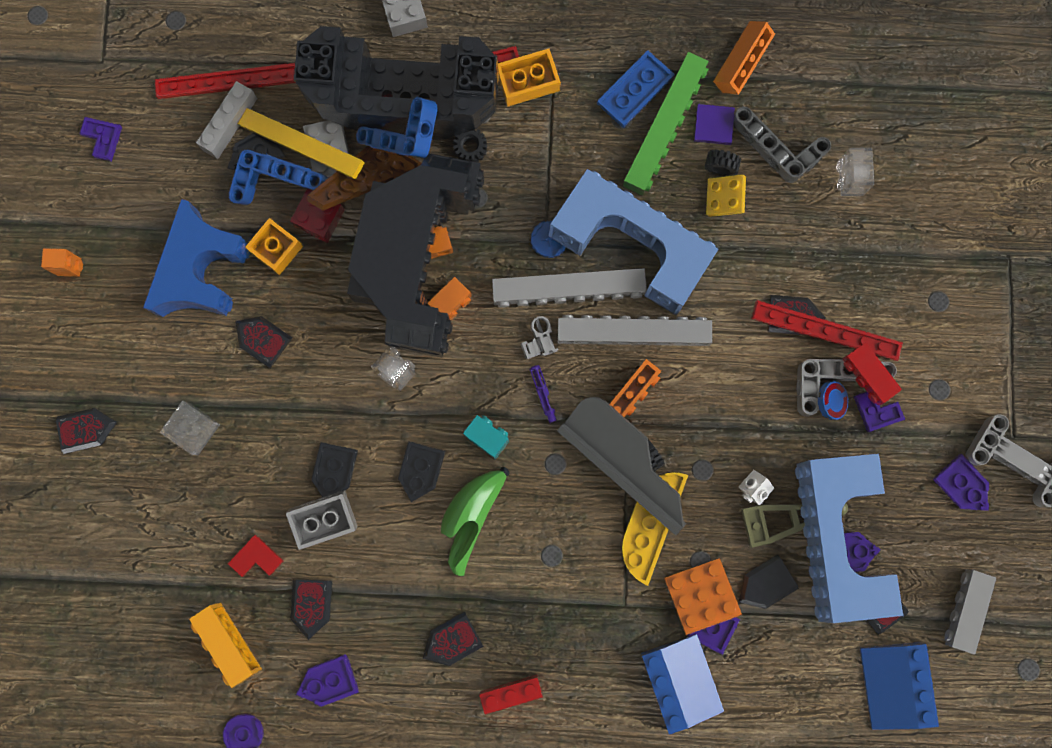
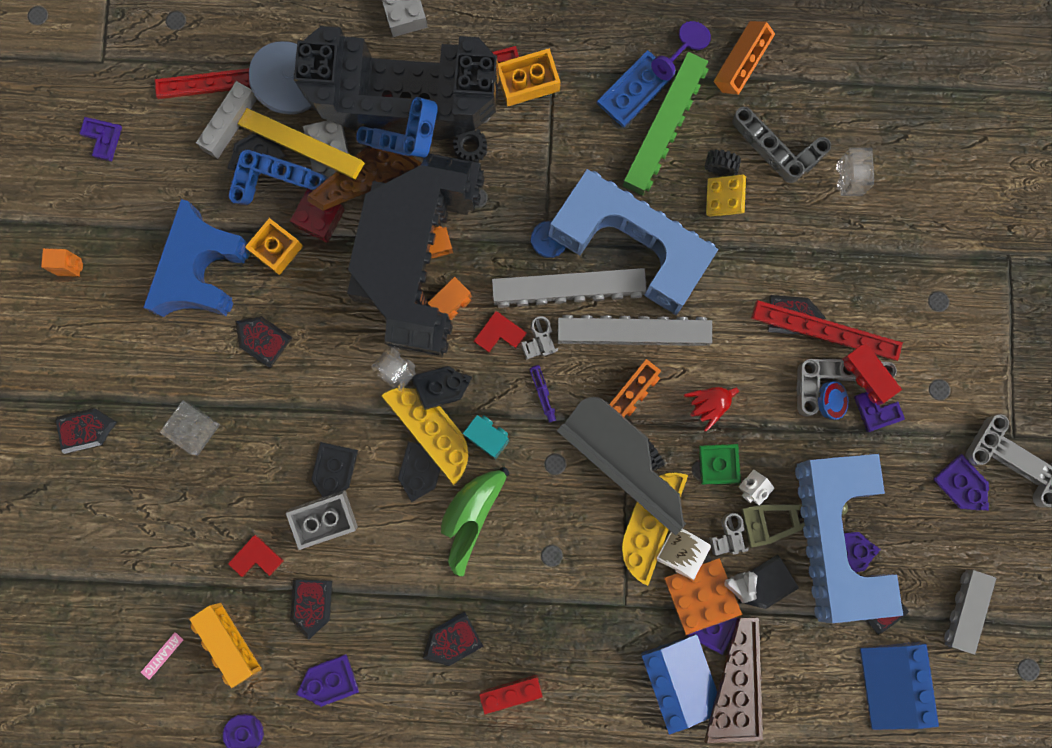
(162, 655): none -> bright pink sticker
(273, 78): none -> sand blue dish
(432, 430): none -> yellow plate
(440, 386): none -> black tile
(498, 328): none -> red tile
(684, 553): none -> slope
(692, 35): none -> dark purple piece
(711, 403): none -> red piece
(714, 124): dark purple tile -> none
(719, 464): none -> green tile
(733, 540): none -> light grey piece
(738, 701): none -> wing
(743, 586): none -> light grey rock

